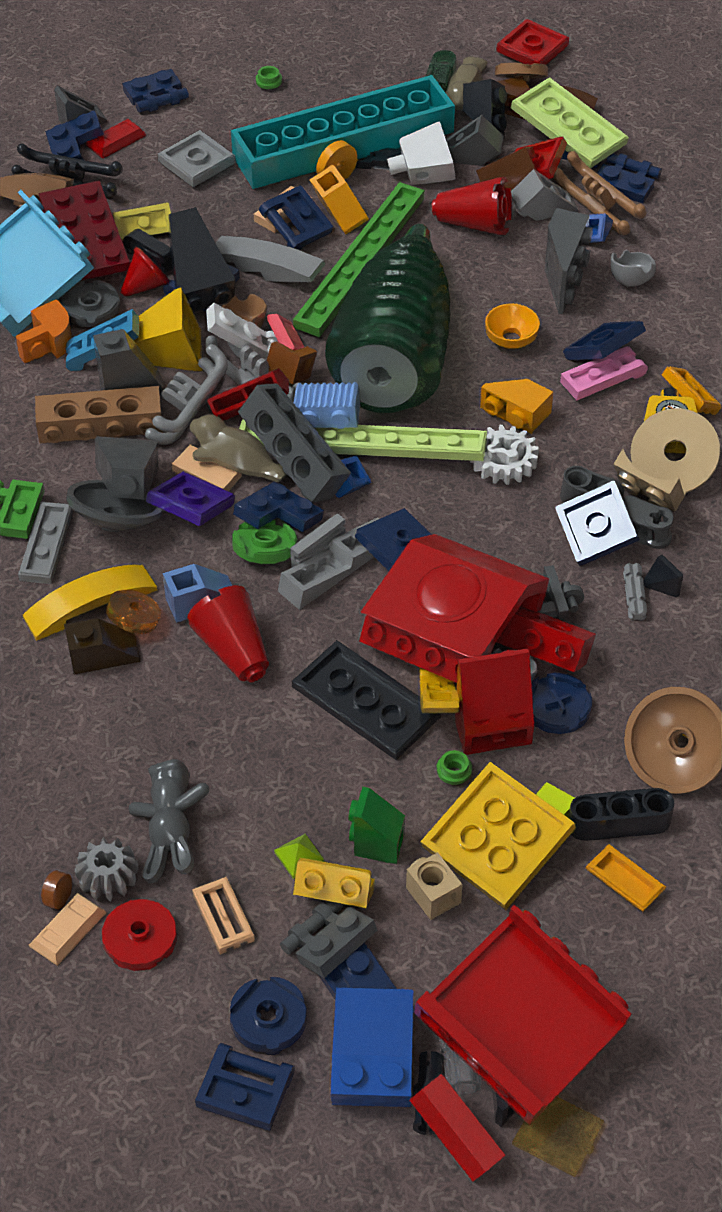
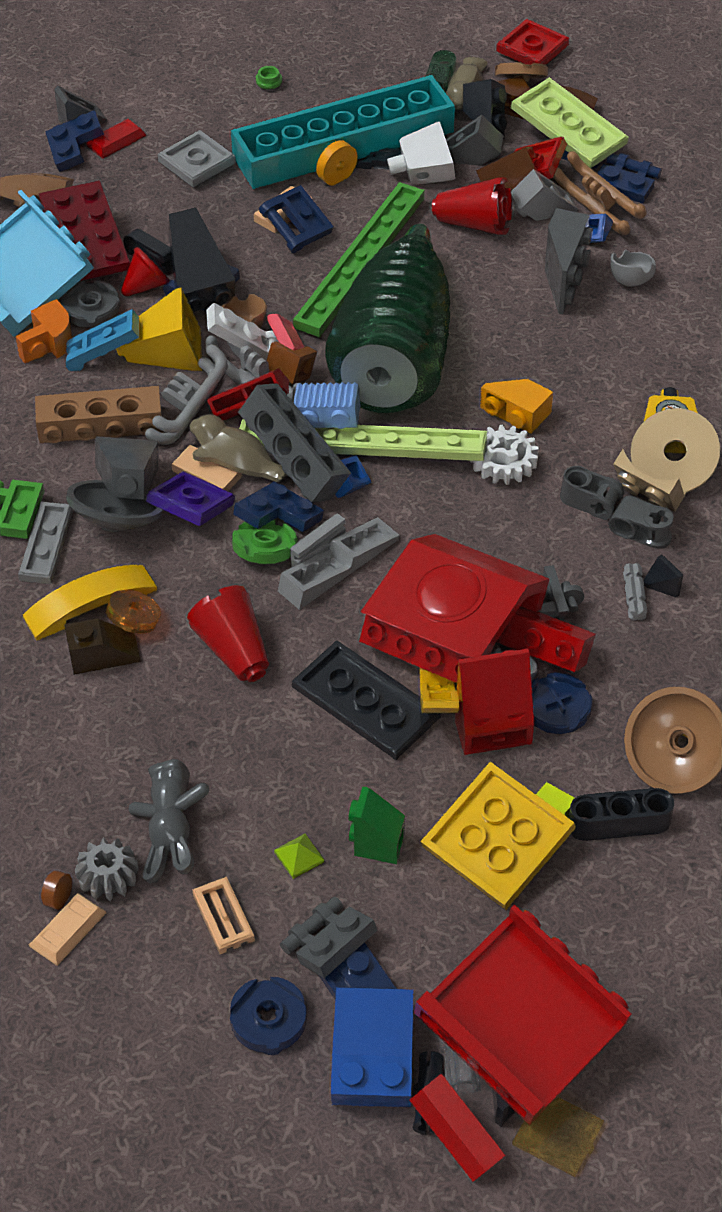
(70, 167): black piece -> none
(123, 363): dark grey slope -> none
(144, 949): red plate -> none
(150, 219): light yellow panel -> none
(155, 90): dark blue plate -> none
(189, 585): medium blue slope -> none
(242, 1096): dark blue plate -> none
(273, 260): light grey slope -> none
(333, 882): yellow bracket -> none
(339, 199): light orange slope -> none
(390, 536): dark blue plate -> none
(437, 898): tan brick -> none
(454, 759): bright green plate -> none
(512, 319): light orange piece -> none
(597, 523): tile -> none
(603, 373): bright pink plate -> none
(604, 340): dark blue plate -> none
(625, 877): light orange tile -> none
(690, 387): light orange tile -> none

